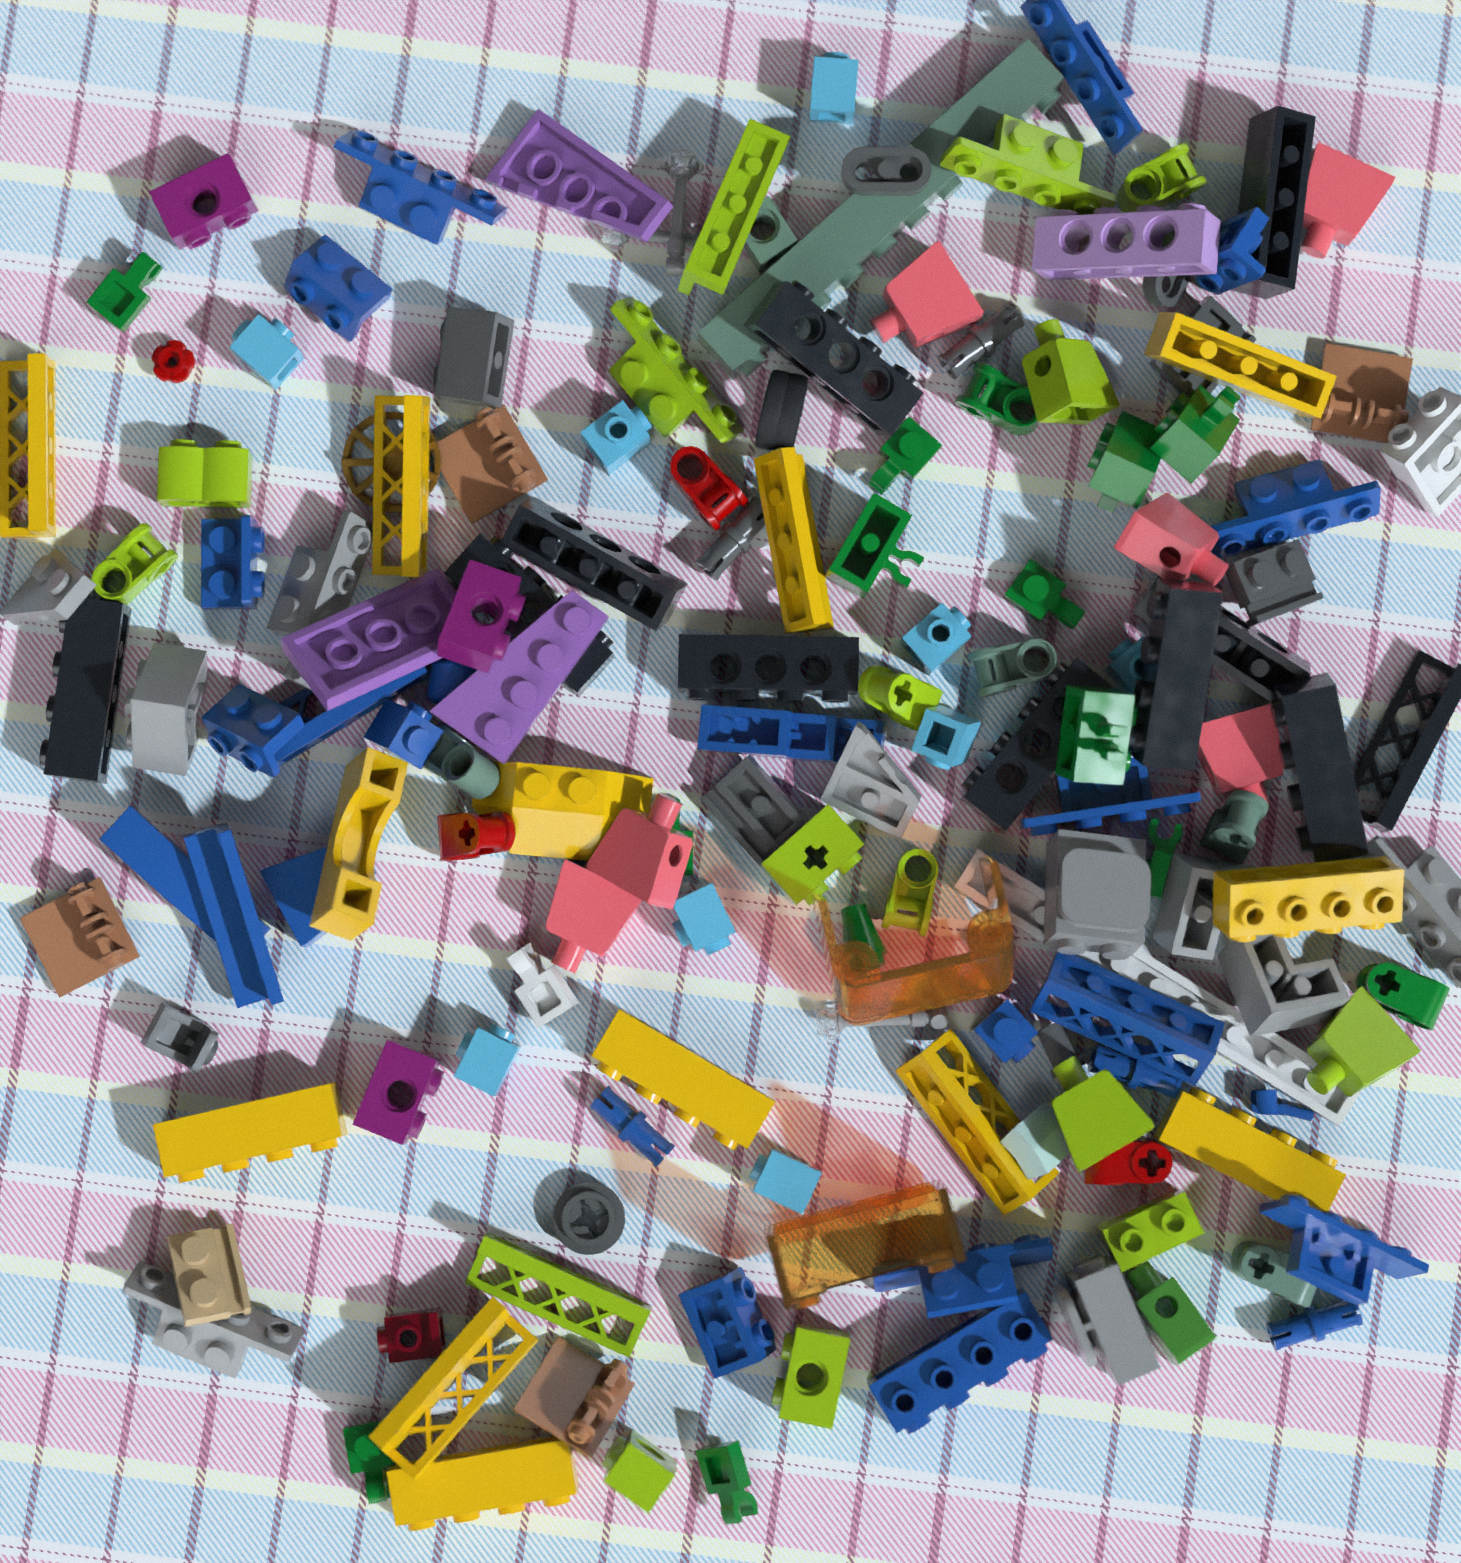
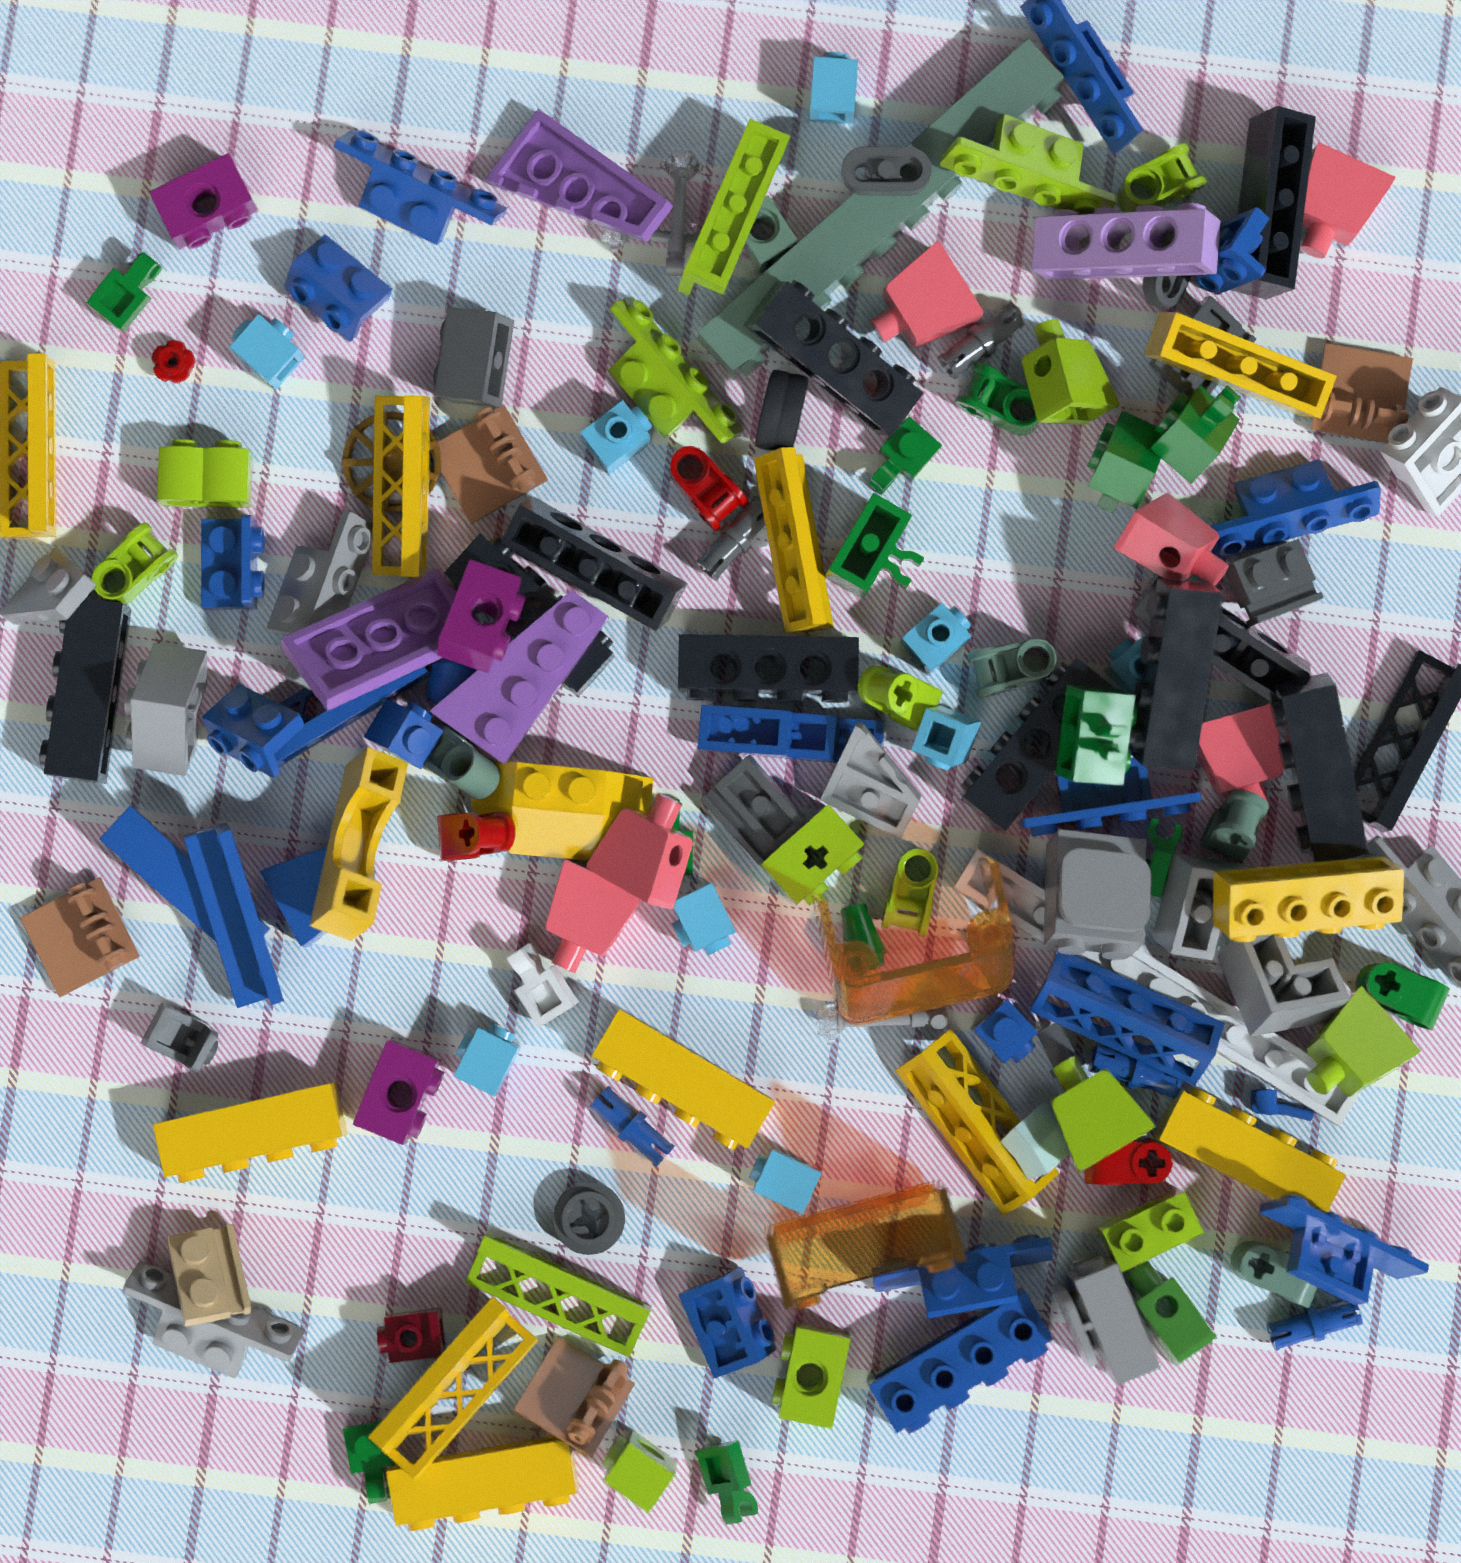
(1039, 592): green plate -> none

